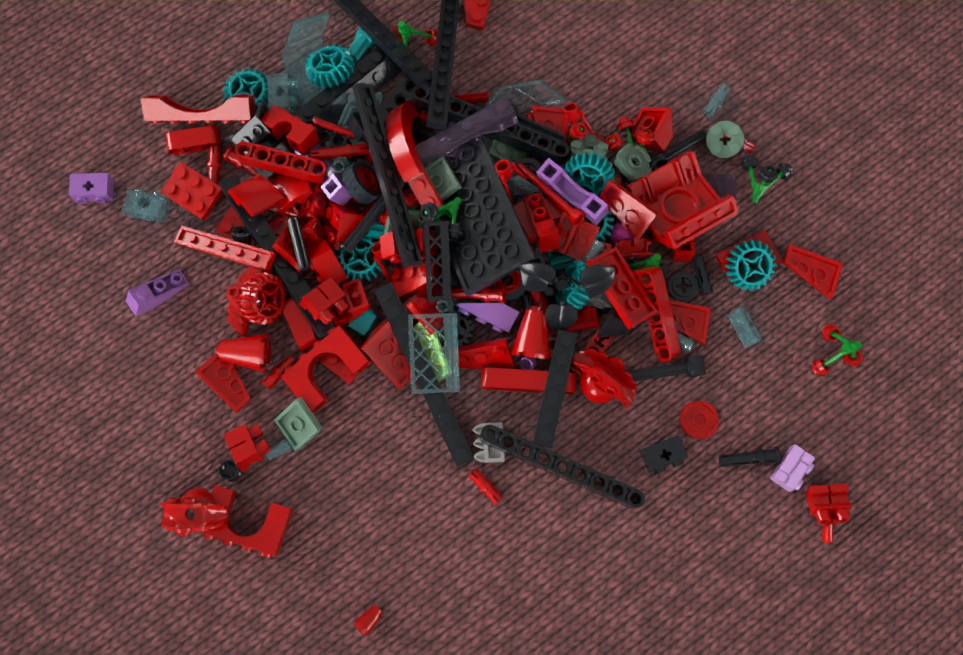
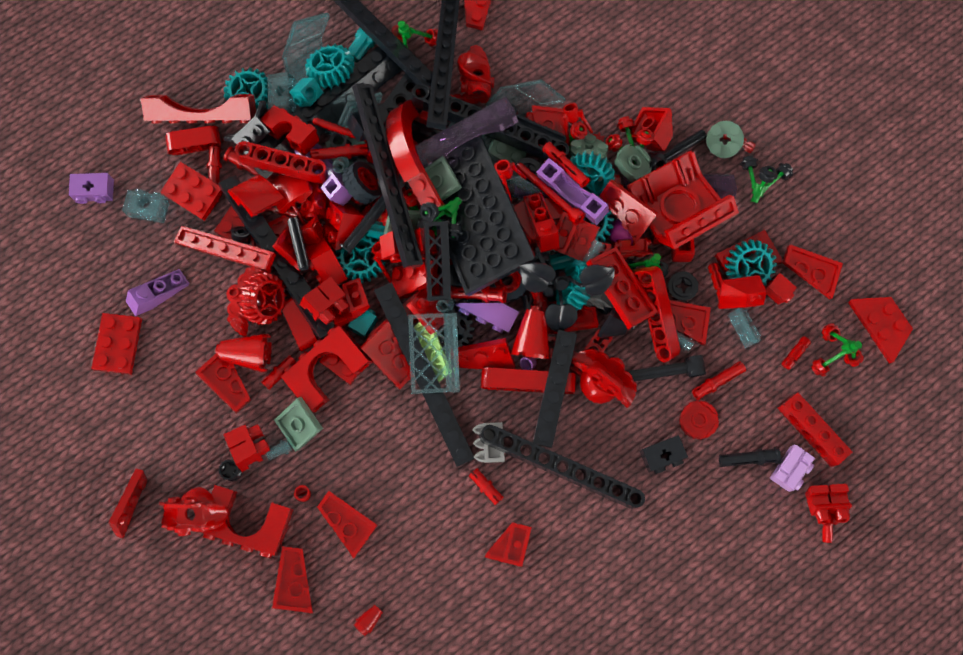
(116, 343): none -> red plate
(125, 508): none -> red wing
(292, 583): none -> red wing
(301, 490): none -> red hinge
(306, 92): none -> teal brick
(347, 523): none -> red wing
(474, 61): none -> red piece
(511, 545): none -> red wing
(566, 164): none -> red pin
(702, 275): black pin -> none
(715, 382): none -> red pin
(716, 100): clear light blue pin -> none
(716, 276): none -> red axle
(742, 292): none -> red slope
(780, 289): none -> red brick
(796, 353): none -> red axle
(815, 430): none -> red brick
(883, 323): none -> red wing

